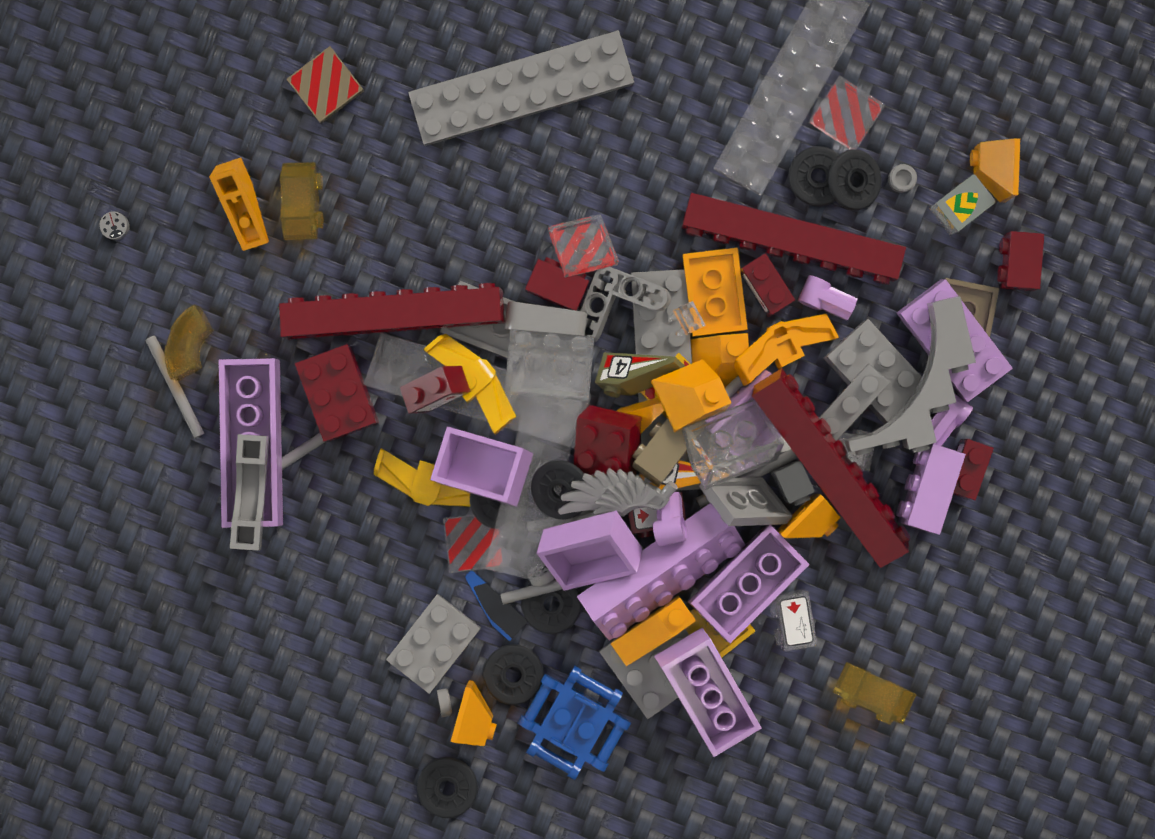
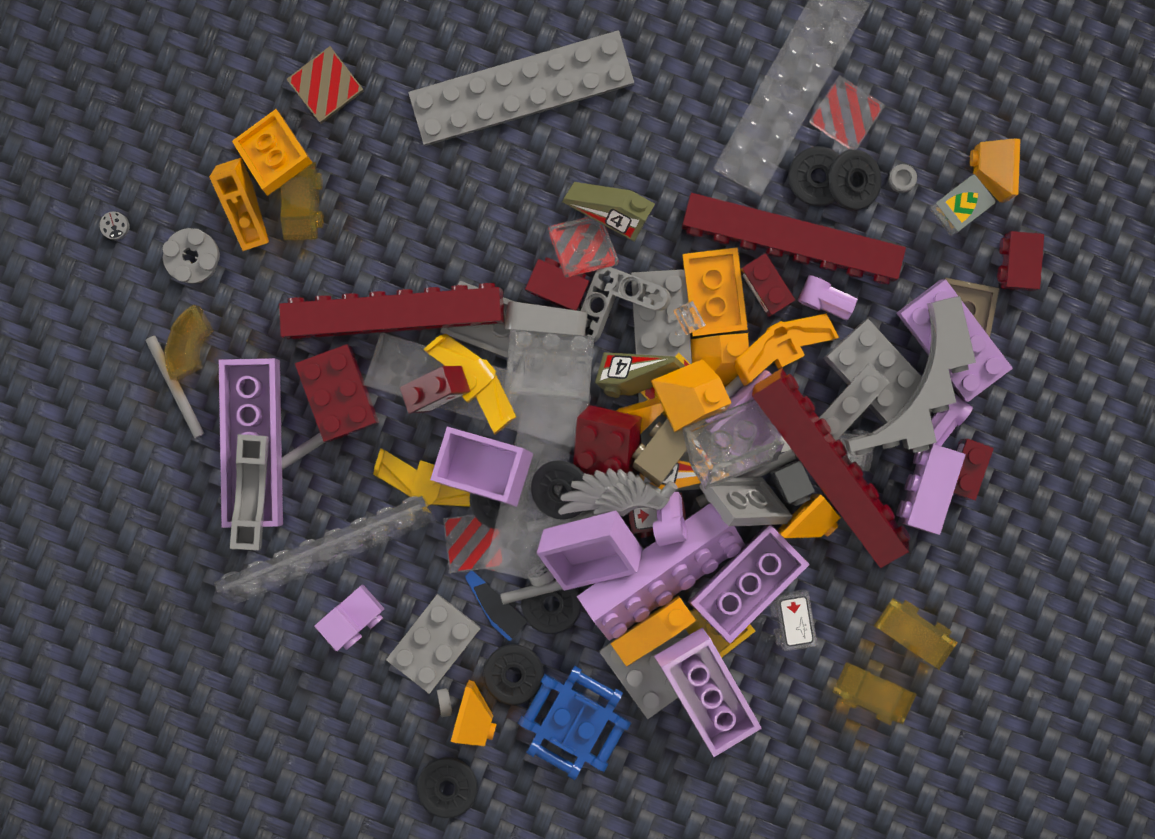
(184, 270): none -> light grey plate
(272, 152): none -> light orange plate
(325, 551): none -> clear plate
(347, 619): none -> lavender brick
(613, 207): none -> olive slope
(916, 633): none -> clear yellow brick

